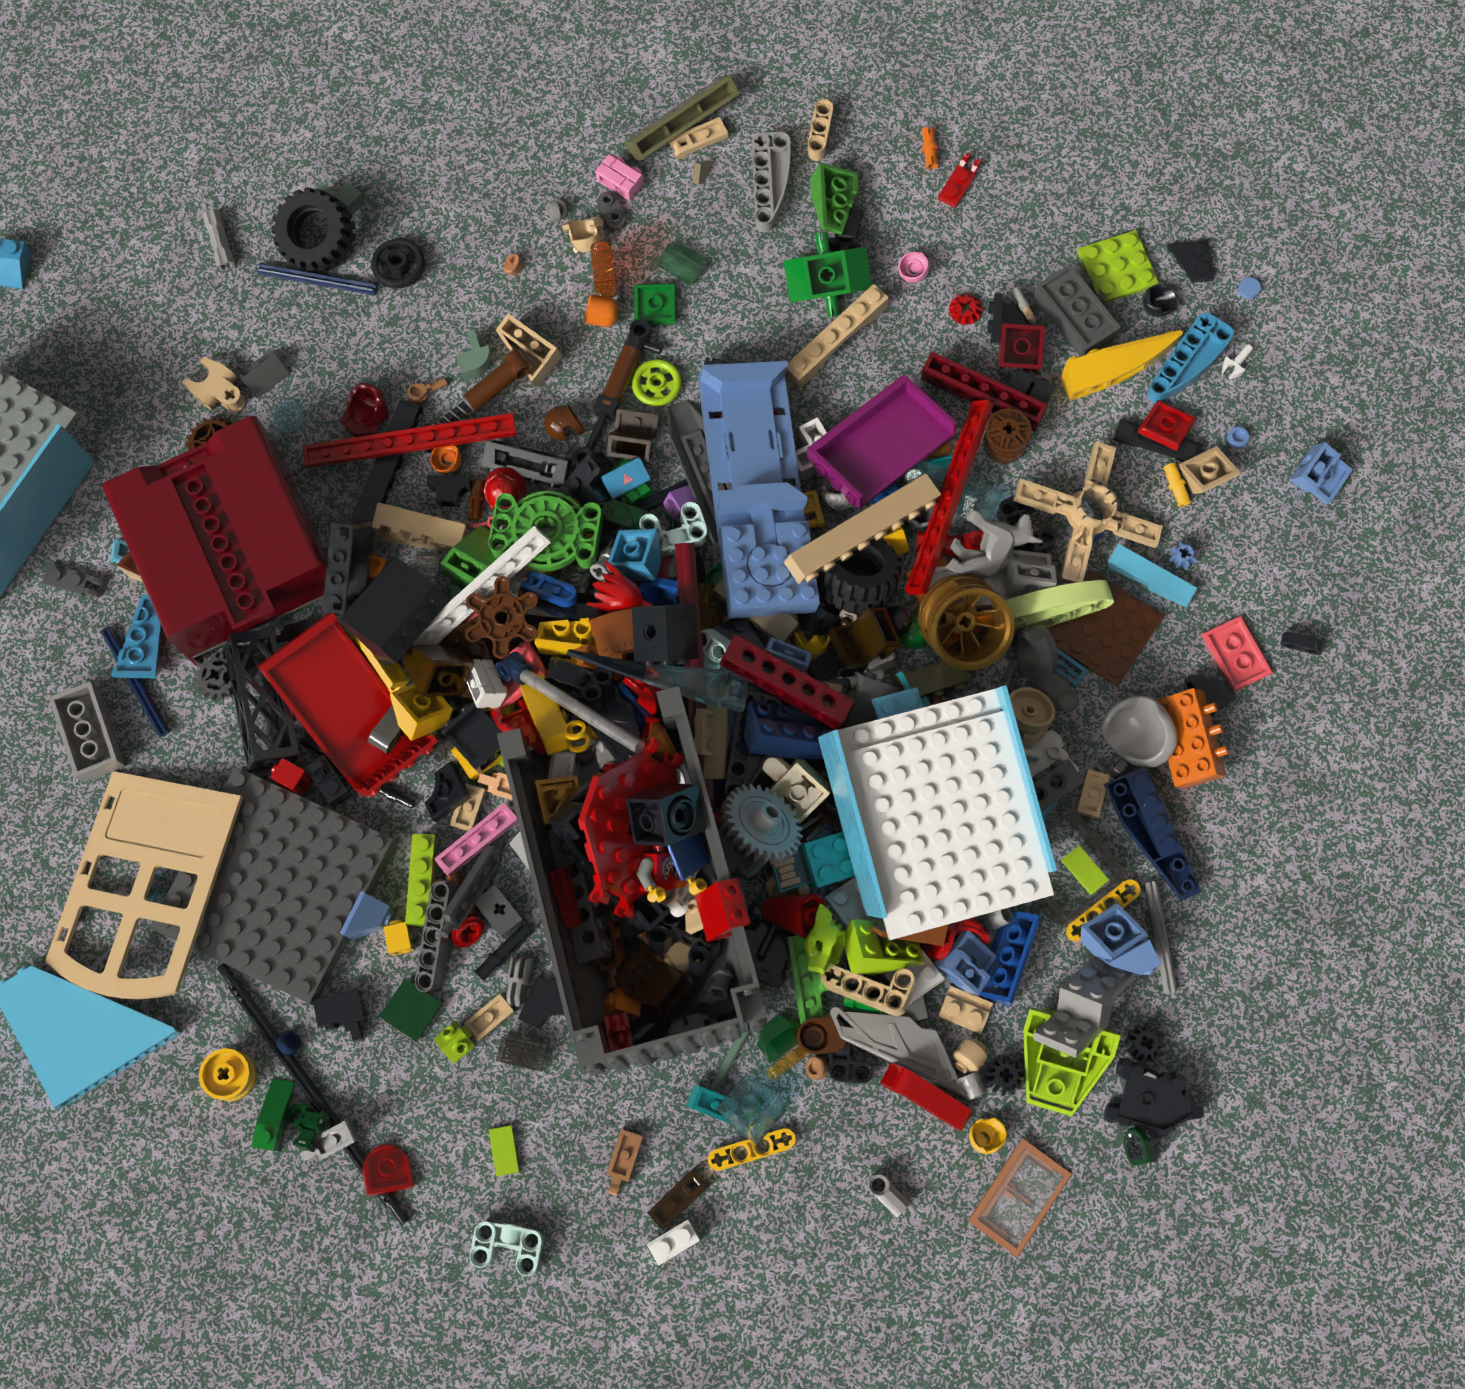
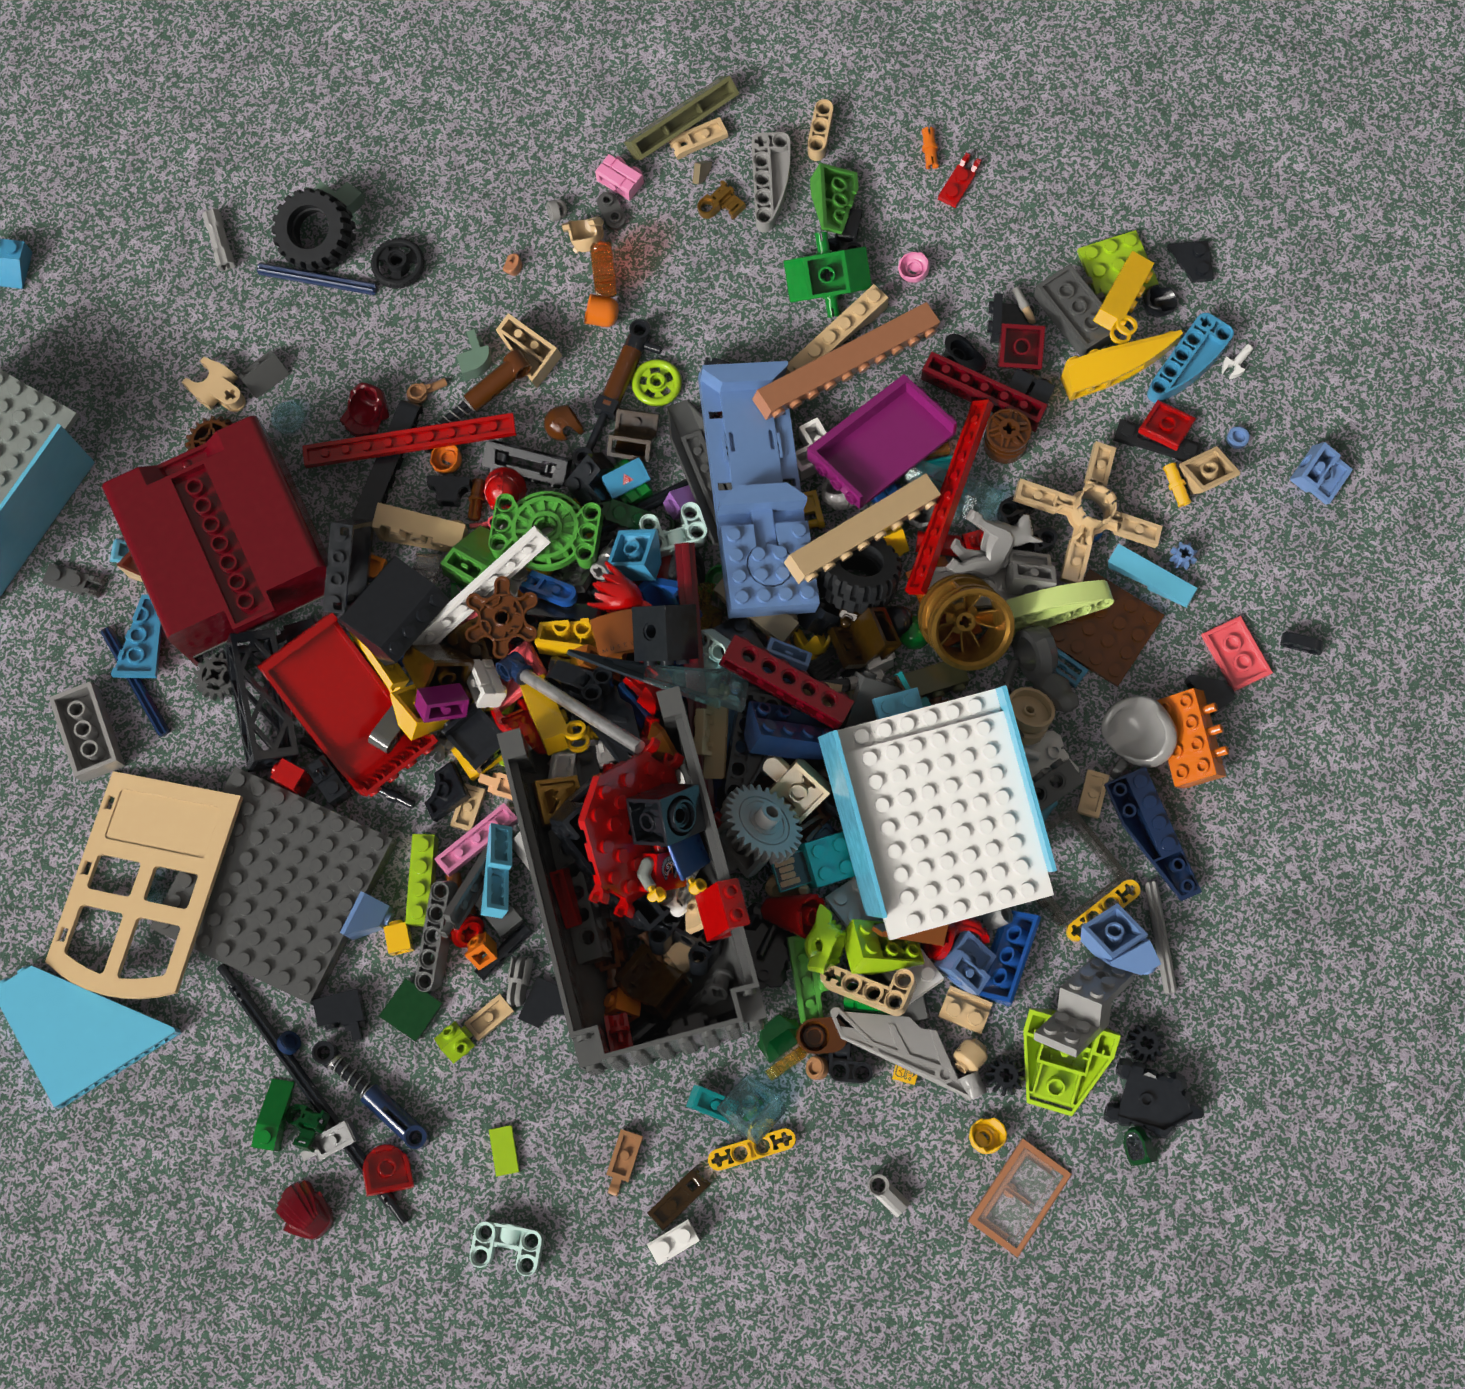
(239, 1068): yellow wheel -> none
(304, 1211): none -> dark red hair
(372, 1096): none -> piece
(441, 702): none -> magenta brick
(478, 946): none -> orange brick
(496, 878): none -> medium azure slope
(523, 1052): clear smoke brick -> none
(655, 303): green plate -> none
(682, 262): clear green panel -> none
(723, 198): none -> pearl gold piece
(728, 1061): sand green bar -> none
(846, 361): none -> nougat brick
(926, 1096): red beam -> none
(962, 352): none -> black piece
(967, 317): red gear -> none
(1084, 870): lime tile -> none
(1122, 297): none -> yellow hinge
(1249, 288): medium blue tile -> none

